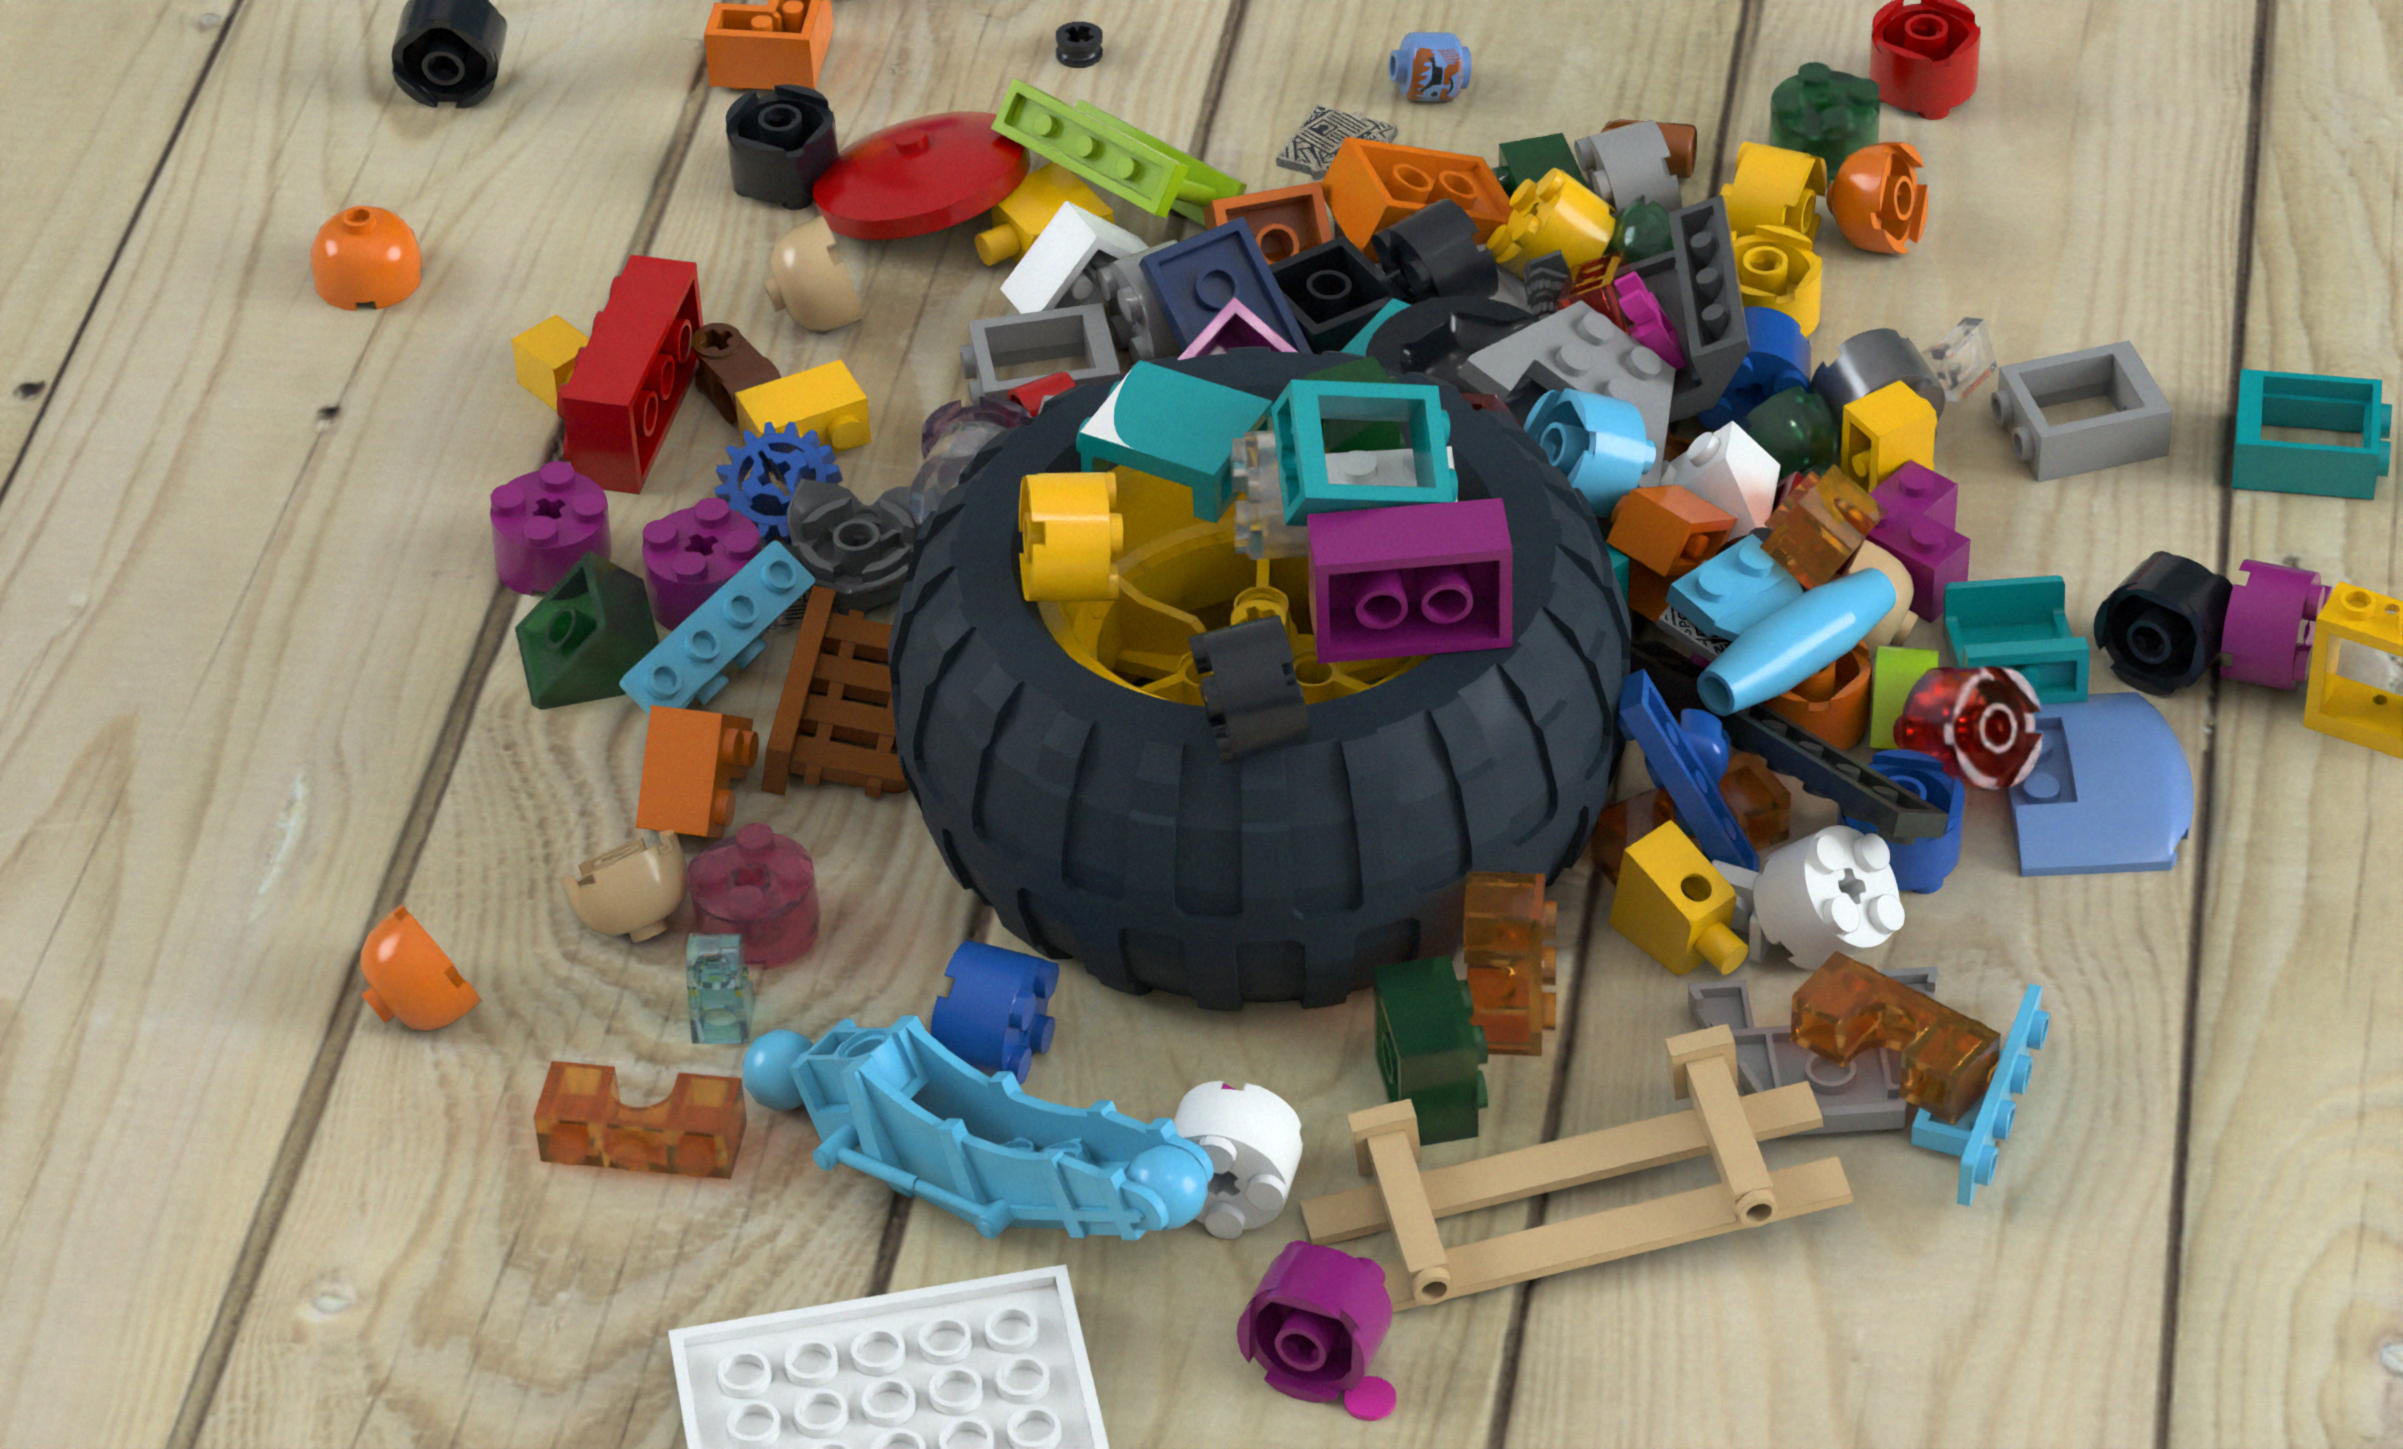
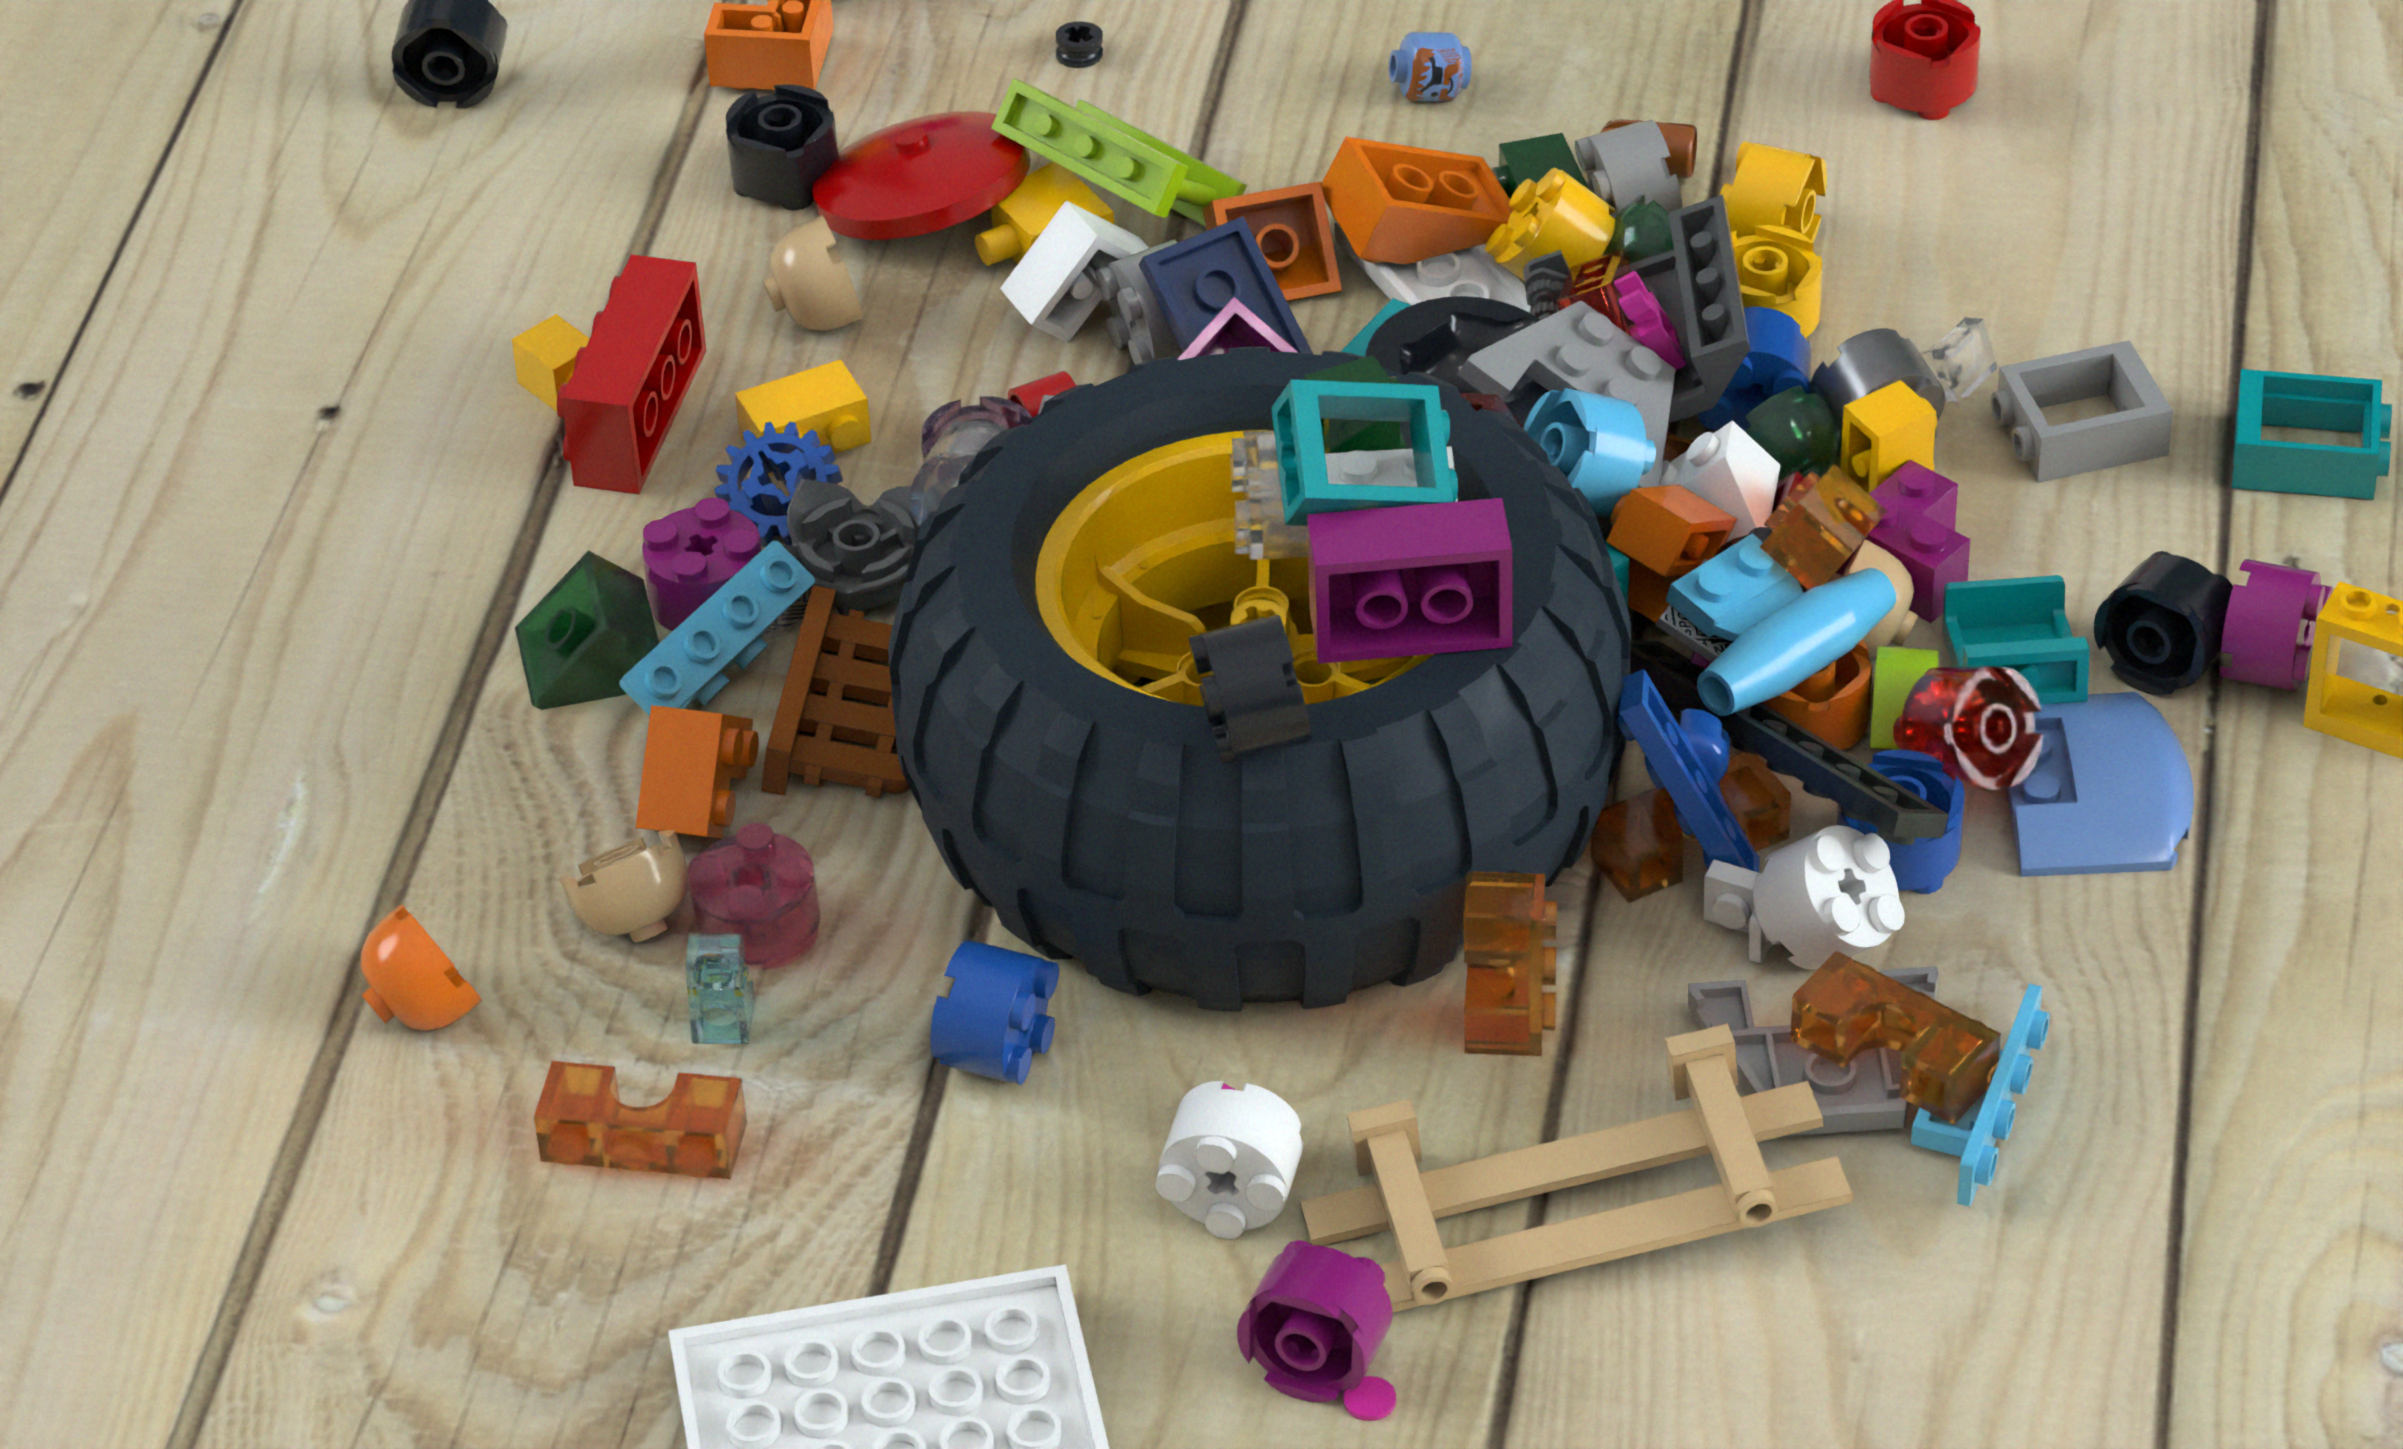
(365, 258): orange cylinder -> none
(546, 526): magenta brick -> none
(728, 366): reddish brown piece -> none
(975, 1141): medium azure piece -> none
(1037, 338): light grey window -> none
(1069, 537): yellow brick -> none
(1174, 431): teal panel -> none
(1321, 136): clear piece -> none
(1333, 292): black brick -> none
(1429, 1047): clear green brick -> none
(1435, 256): black brick -> none
(1676, 904): yellow torso -> none
(1825, 114): clear green brick -> none
(1879, 197): orange cylinder -> none

